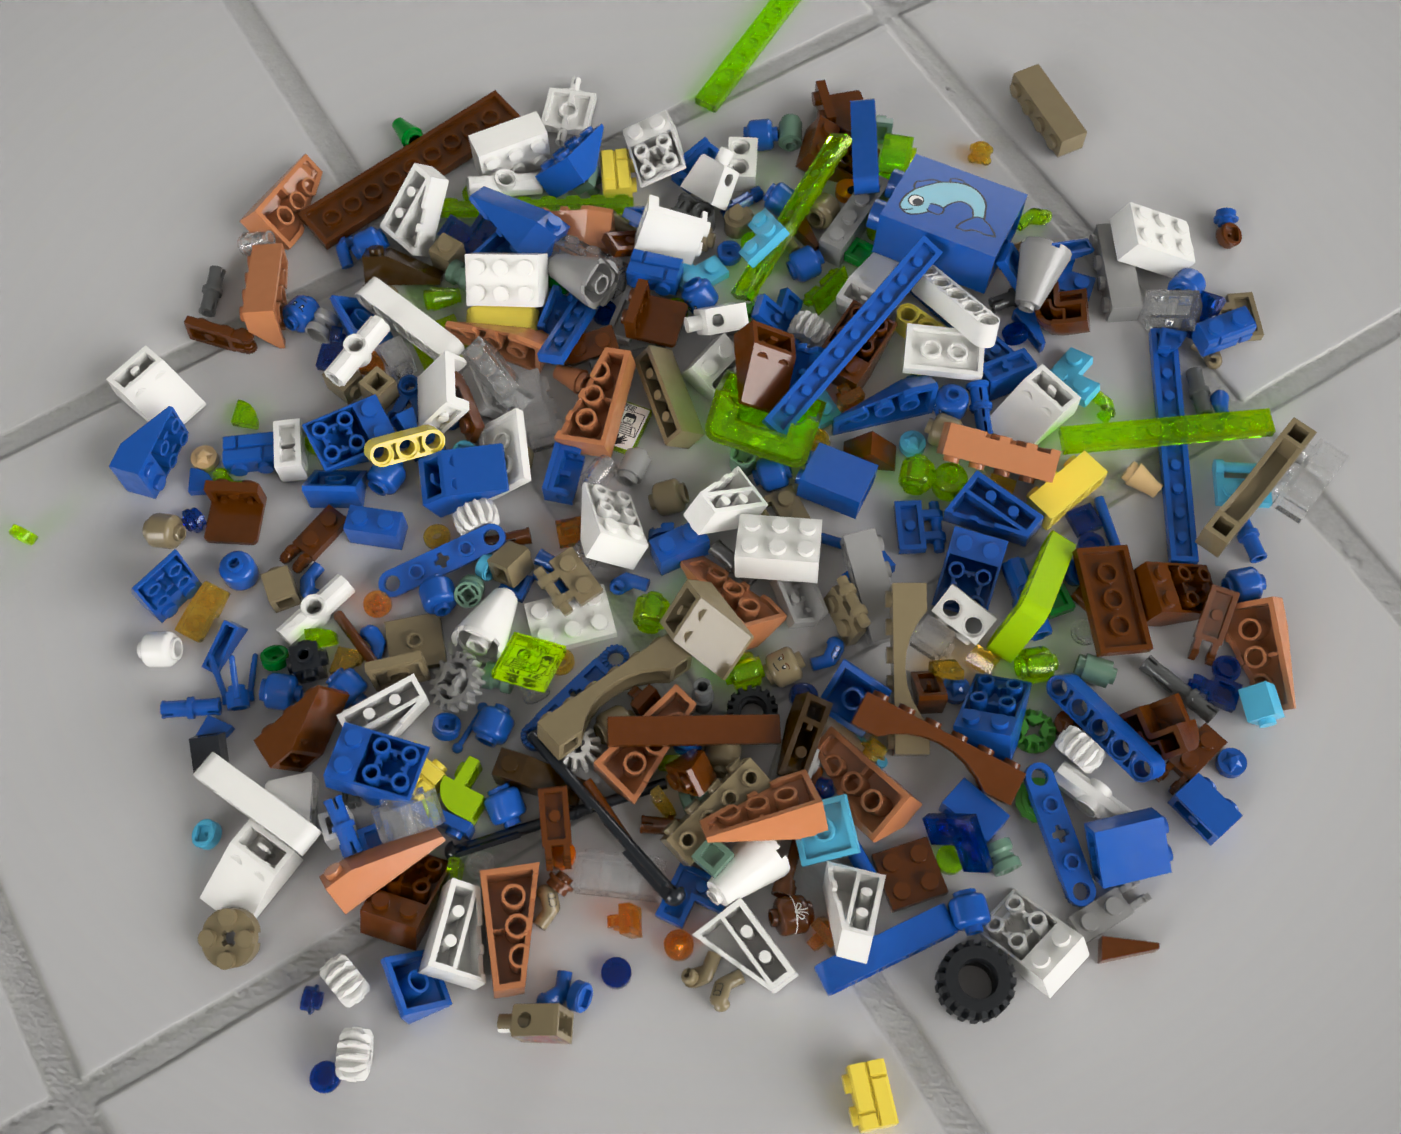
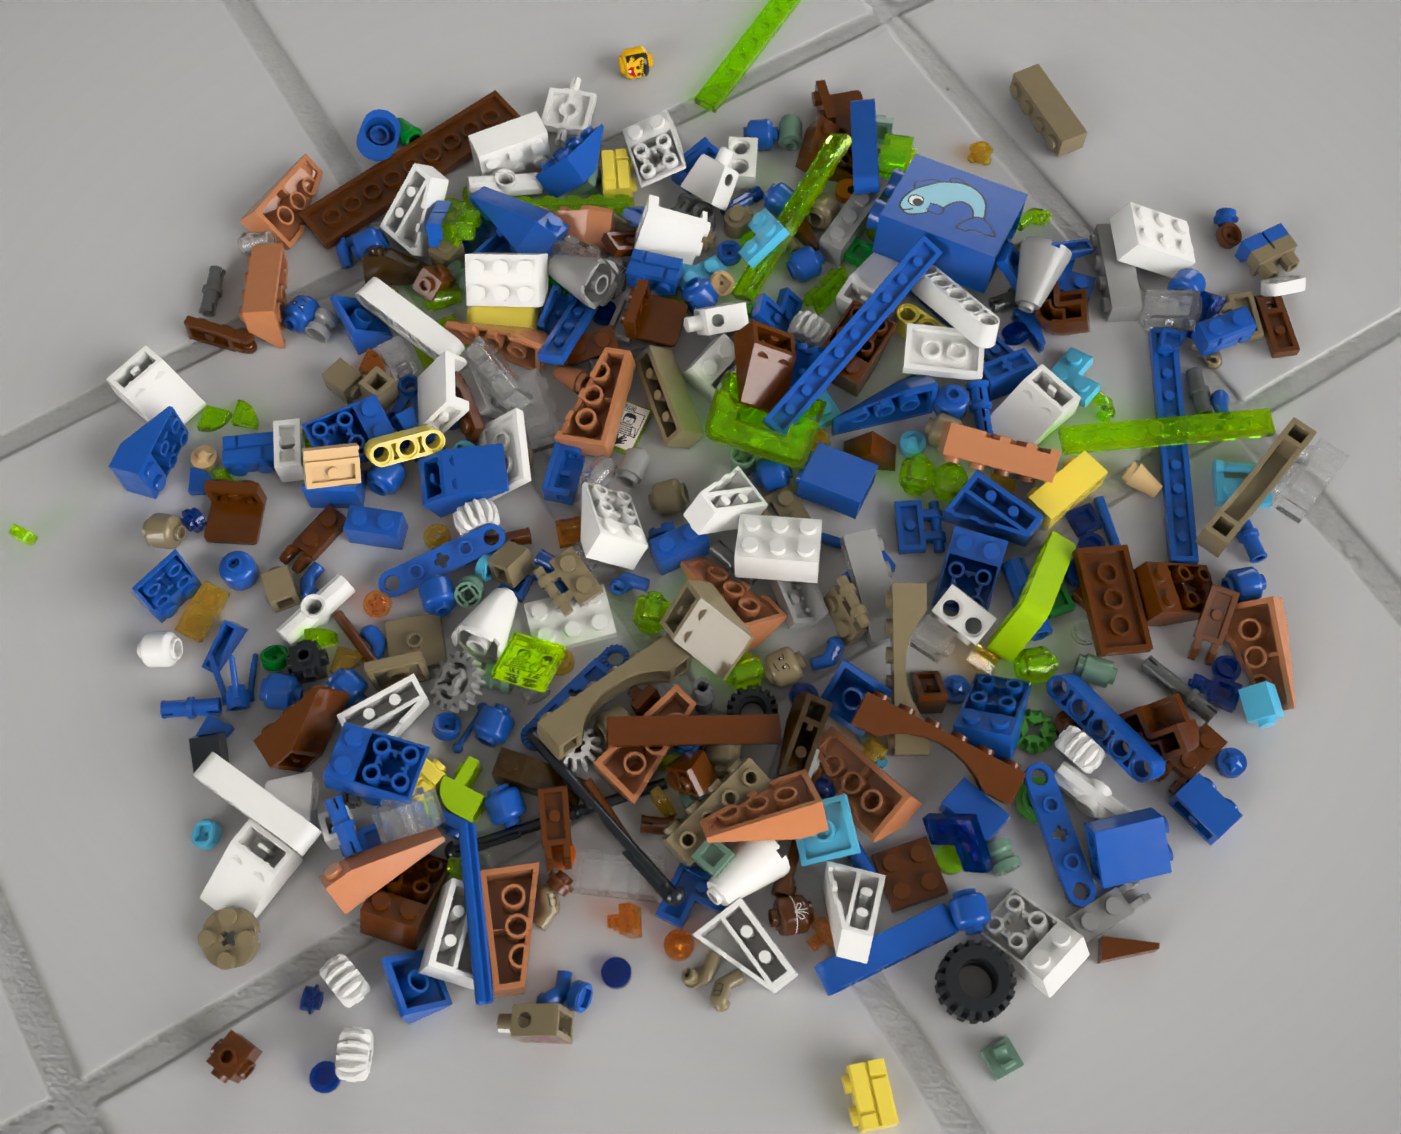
(213, 419): none -> clear neon green tile
(233, 1058): none -> reddish brown brick
(330, 351): clear blue plate -> none
(331, 465): none -> tan plate
(357, 350): white piece -> none
(378, 135): none -> blue piece
(432, 280): none -> reddish brown bracket
(452, 222): none -> clear neon green hips
(475, 914): none -> blue axle
(635, 62): none -> yellow head
(722, 282): none -> tan tile
(848, 398): clear orange tile -> none
(946, 669): clear yellow tile -> none
(1001, 1058): none -> sand green tile
(1267, 251): none -> dark tan hips
(1277, 326): none -> reddish brown plate
(1282, 285): none -> white beam

